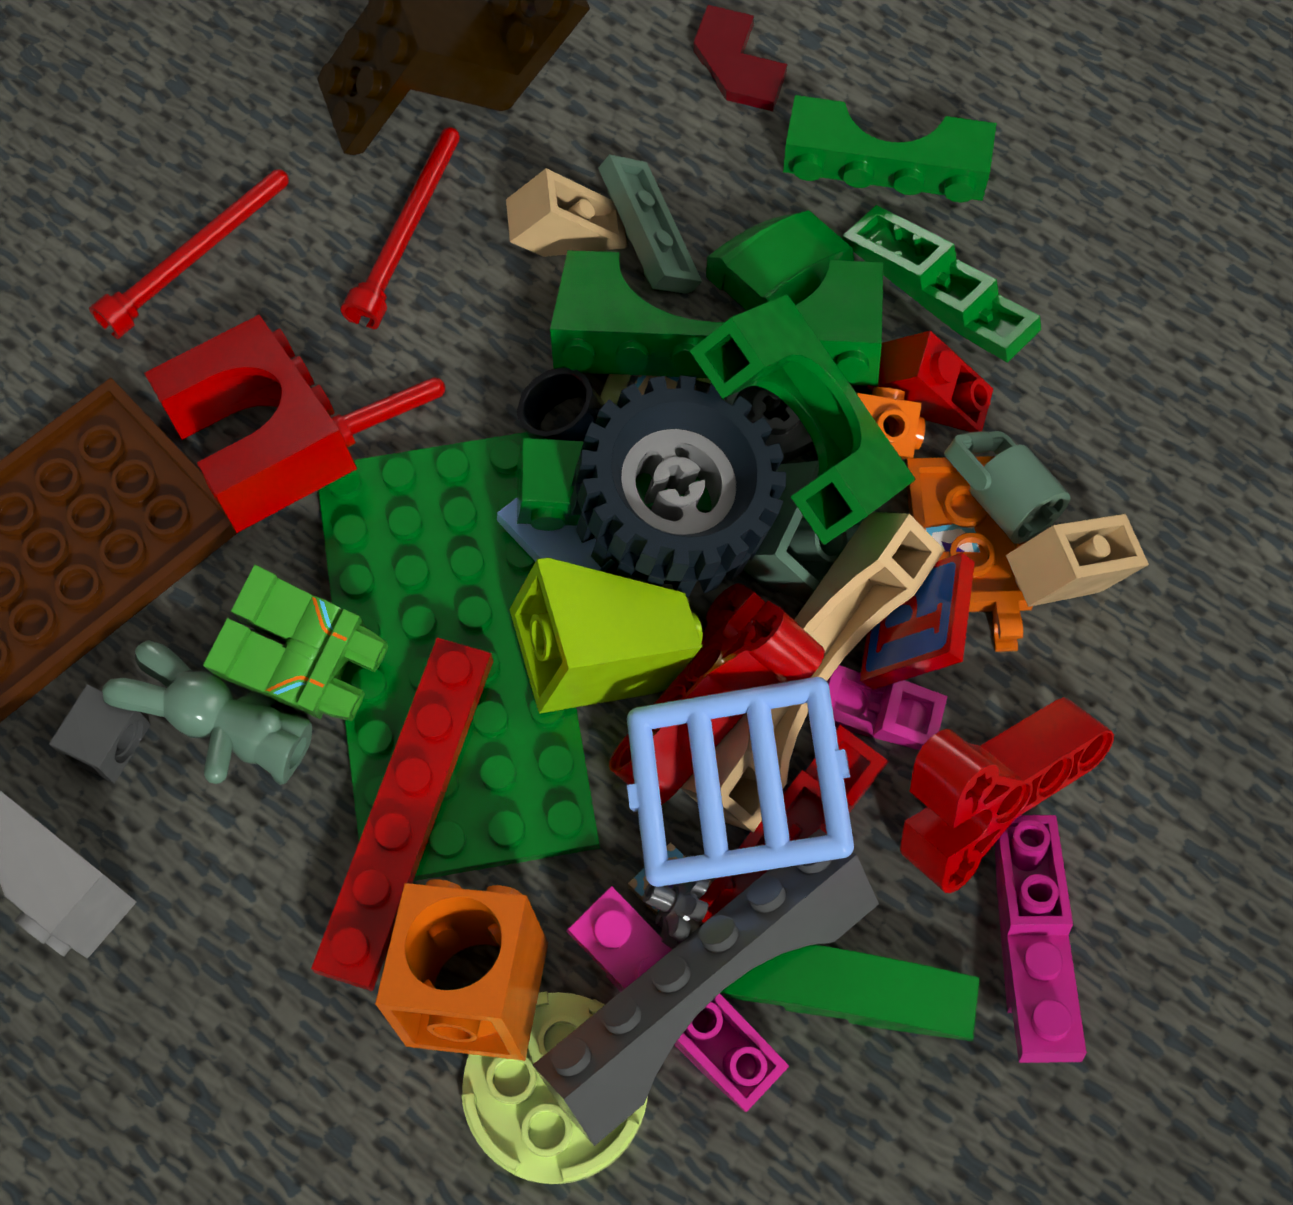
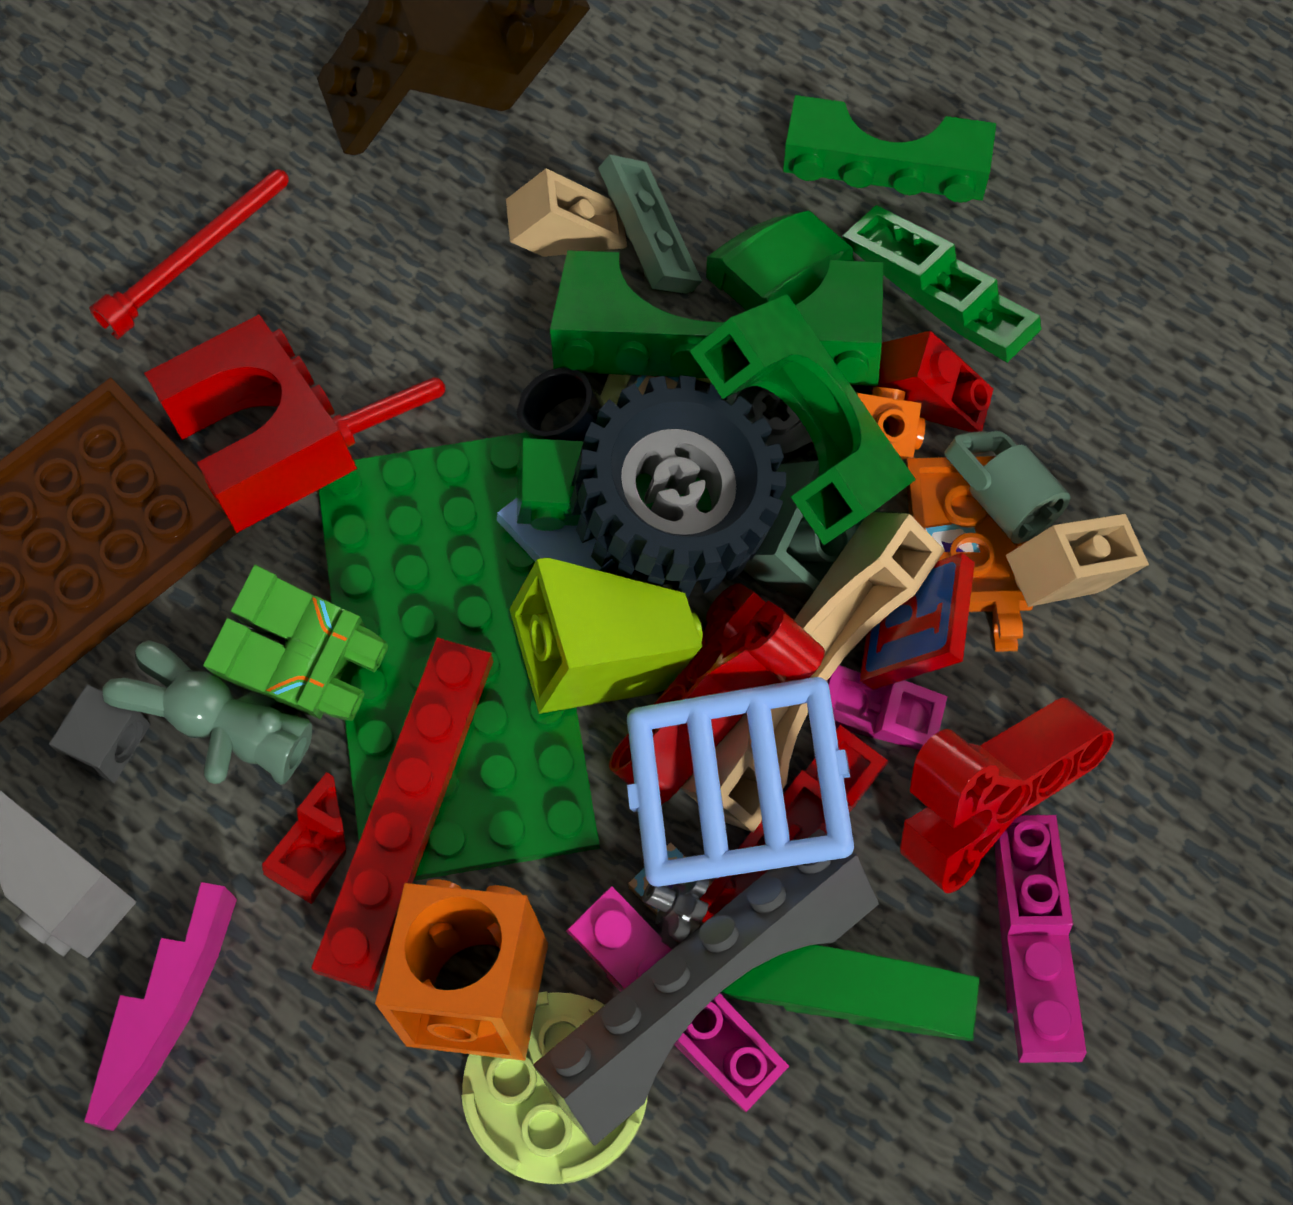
(149, 1027): none -> dark pink slope
(312, 846): none -> red slope
(369, 296): red piece -> none
(738, 76): dark red tile -> none

